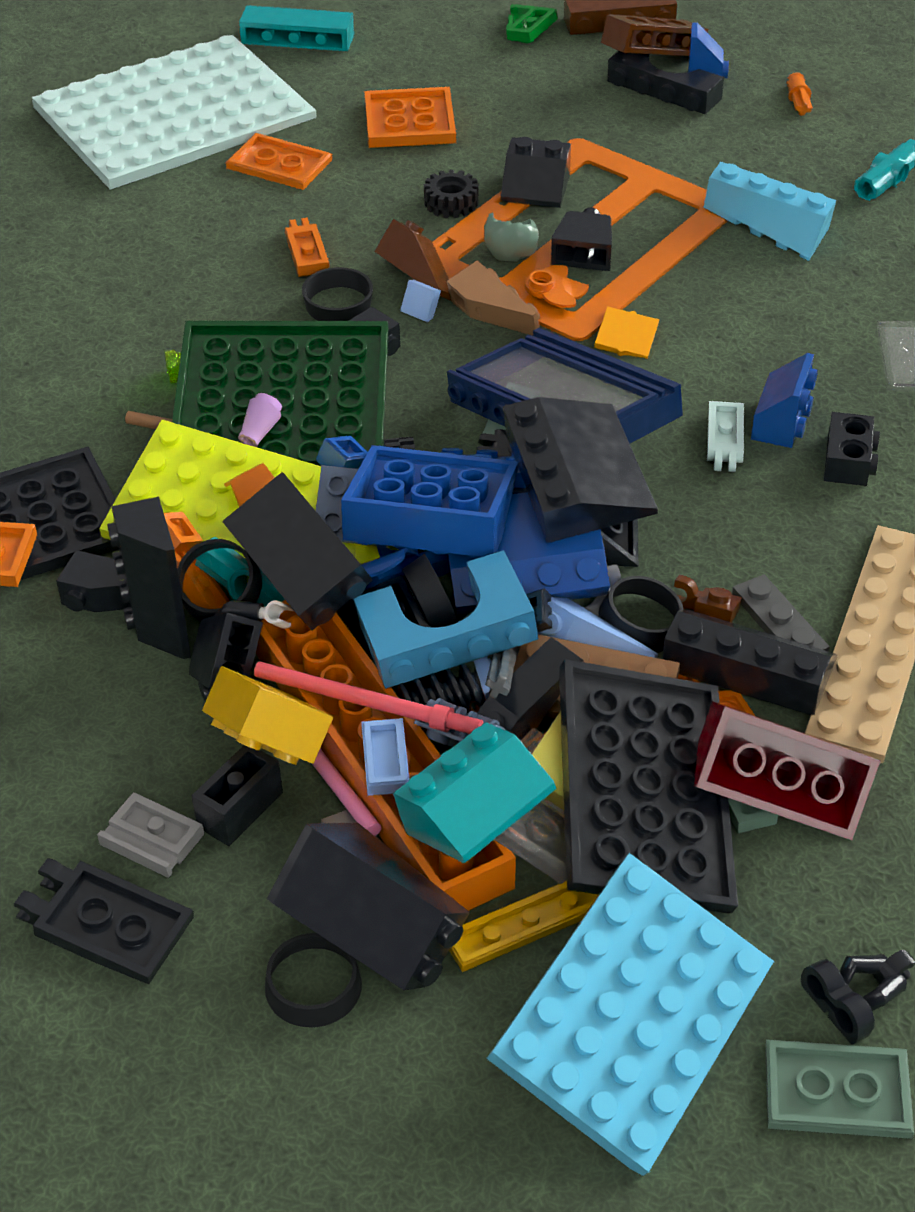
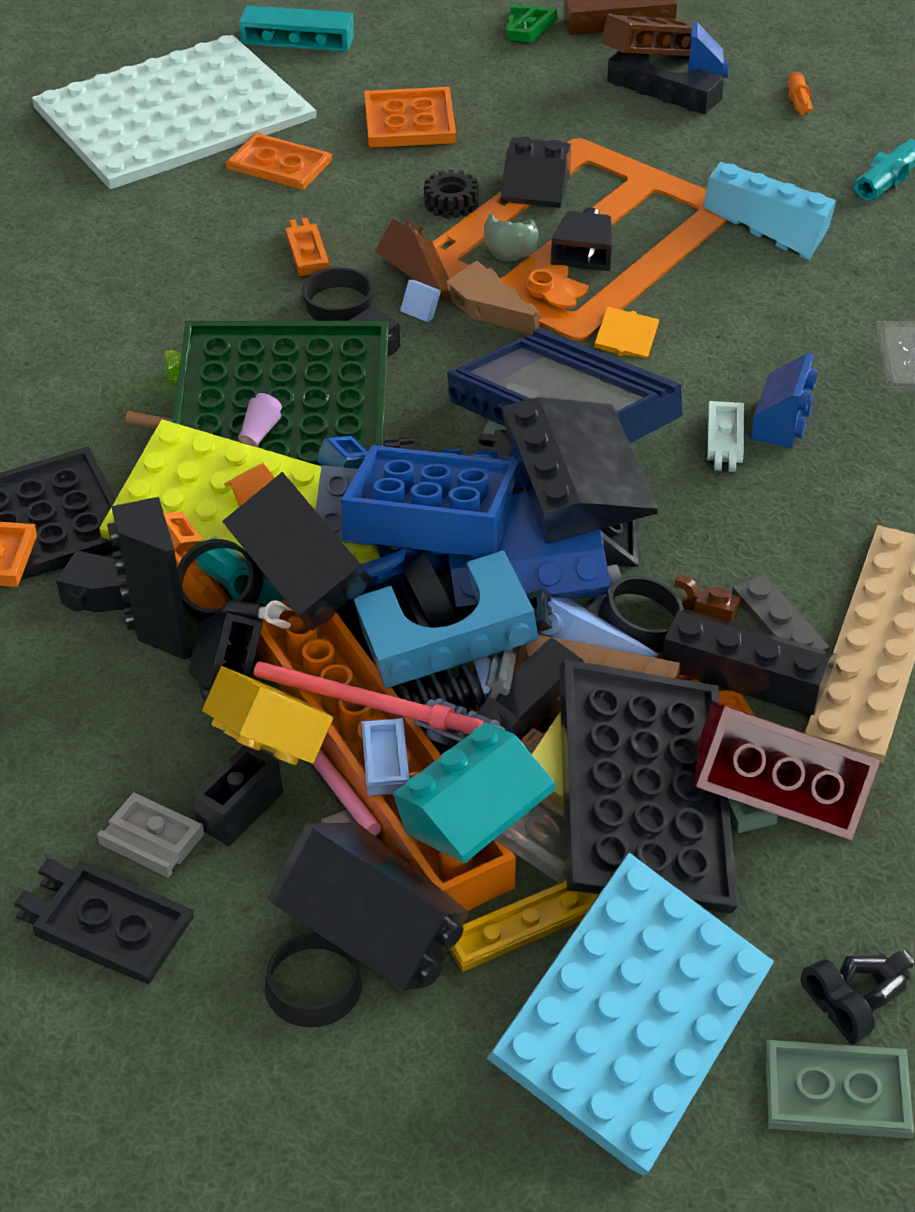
(851, 448): black brick -> none

